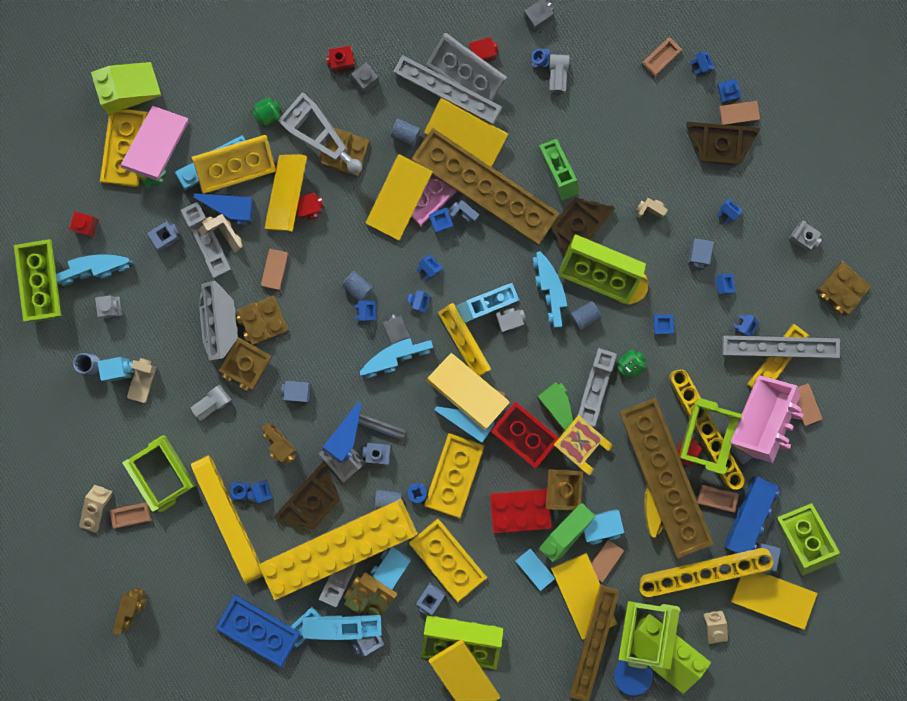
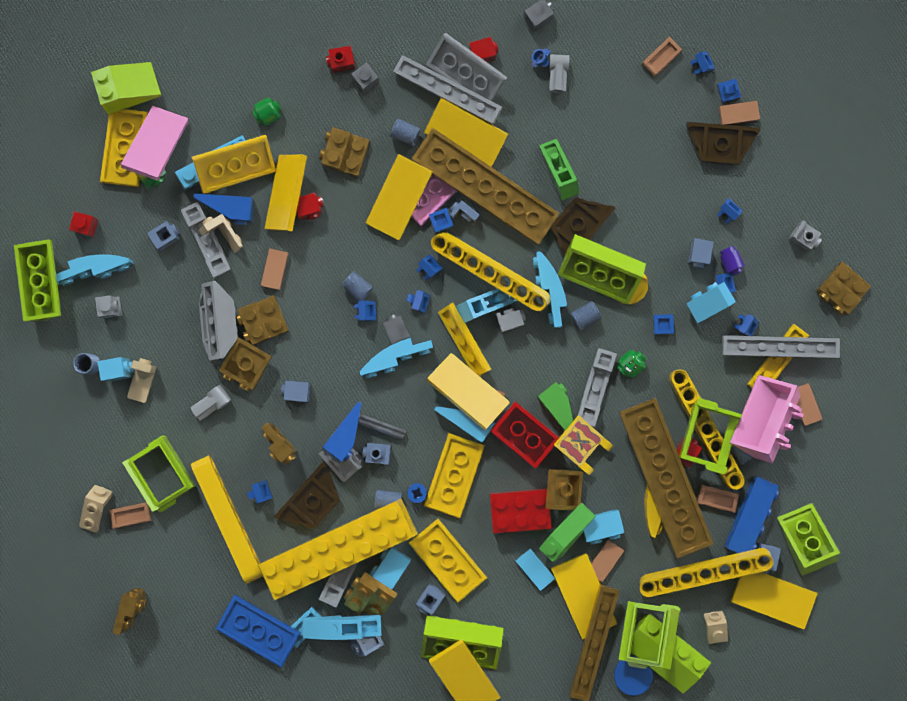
(234, 491): blue plate -> none
(295, 117): light grey plate -> none
(481, 271): none -> yellow beam
(655, 207): tan bracket -> none
(711, 302): none -> medium azure brick
(732, 261): none -> dark purple brick

